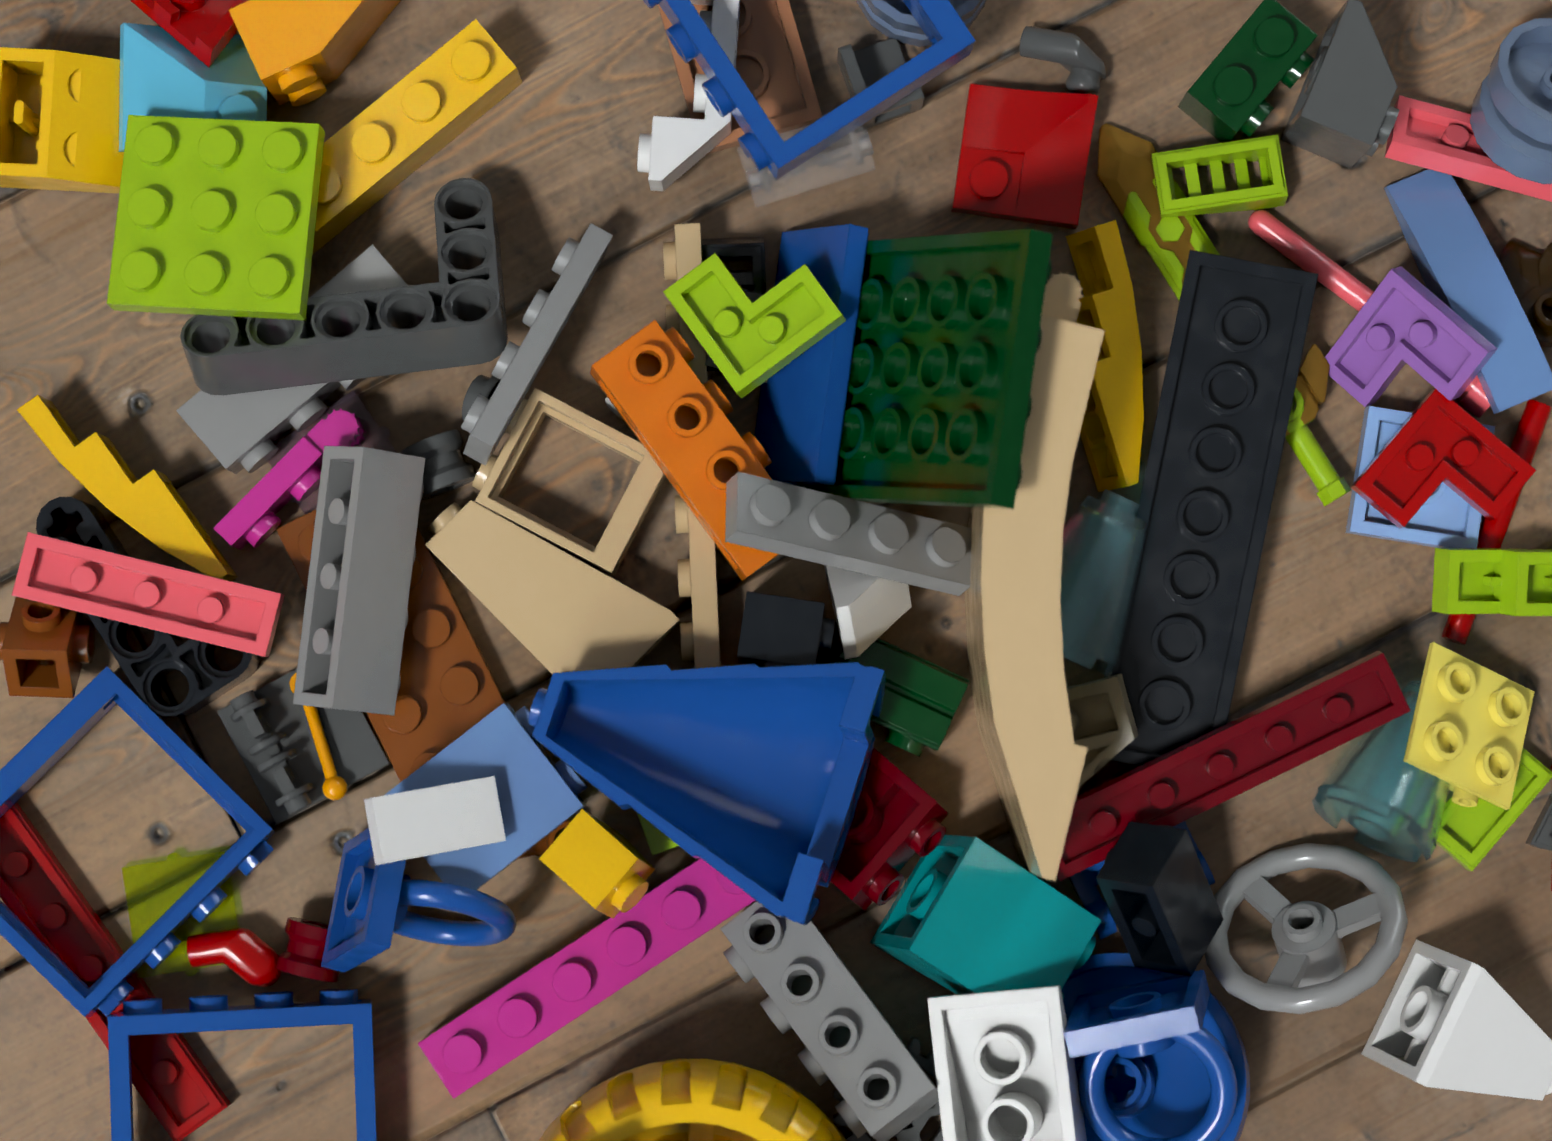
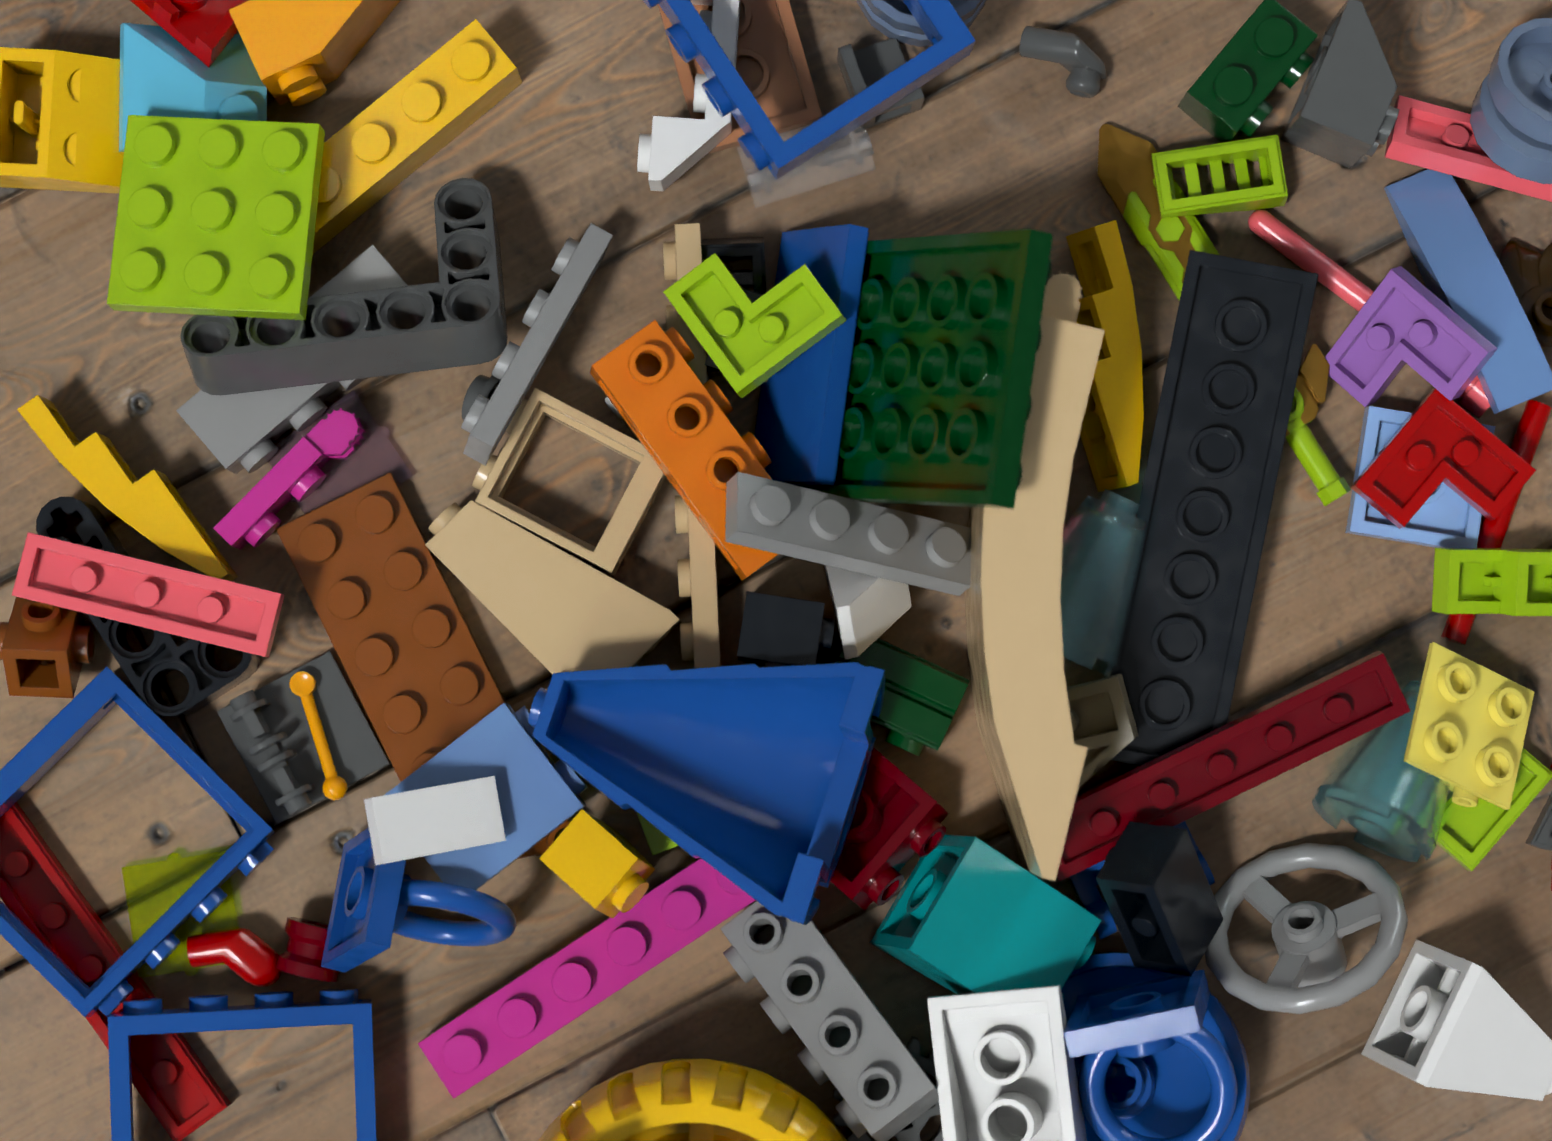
(359, 580): light grey brick -> none
(444, 463): dark grey wheel -> none
(1024, 155): red plate -> none

